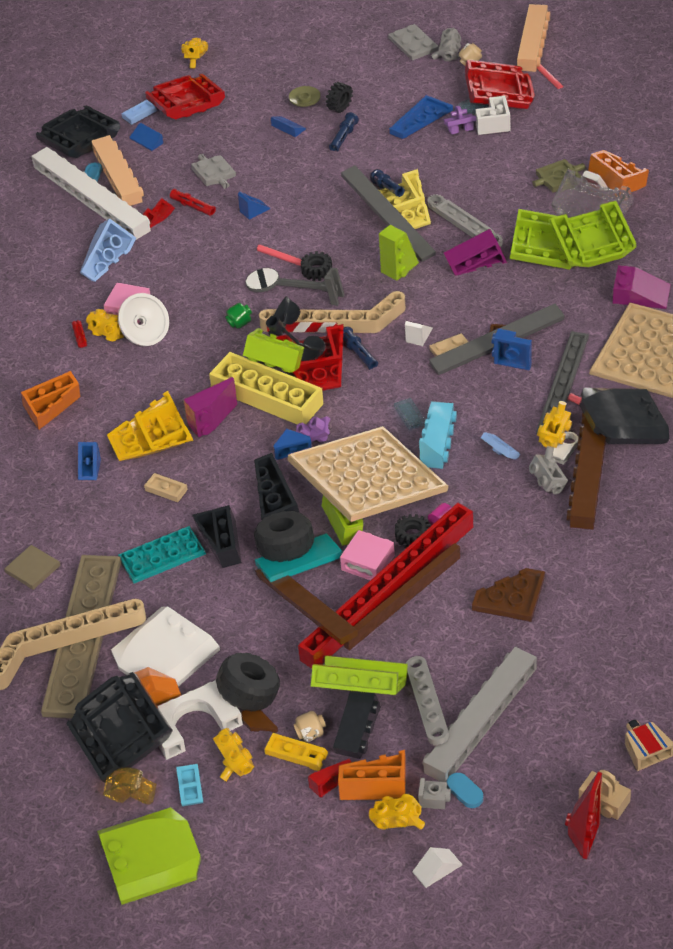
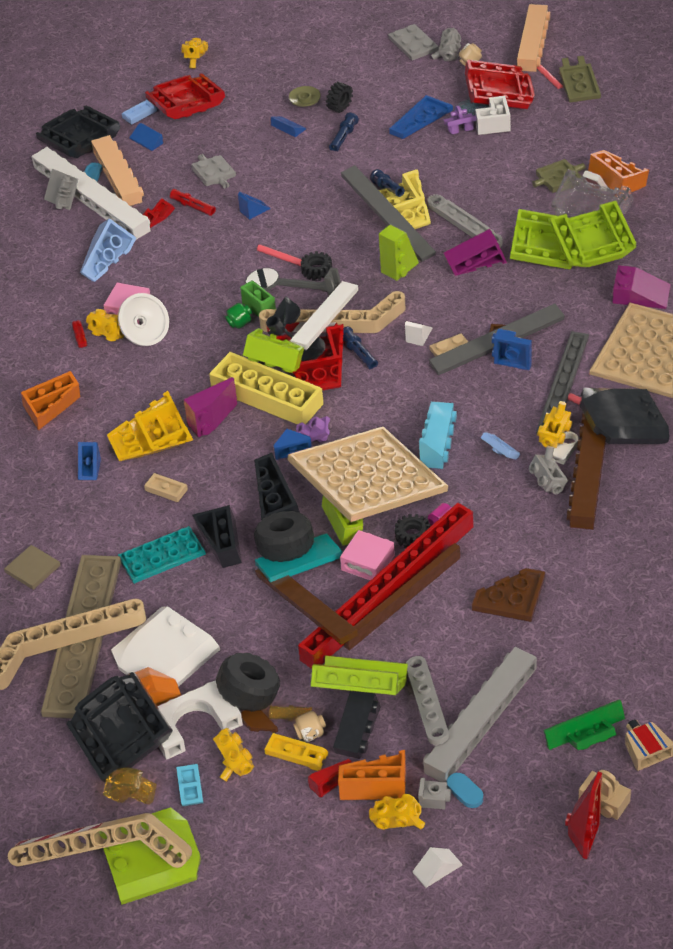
(61, 189): none -> light grey hinge
(95, 841): none -> tan beam
(257, 297): none -> bright green brick
(289, 713): none -> clear yellow pin
(324, 314): none -> white tile
(409, 414): clear light blue tile -> none
(579, 80): none -> olive tile
(586, 728): none -> green bracket

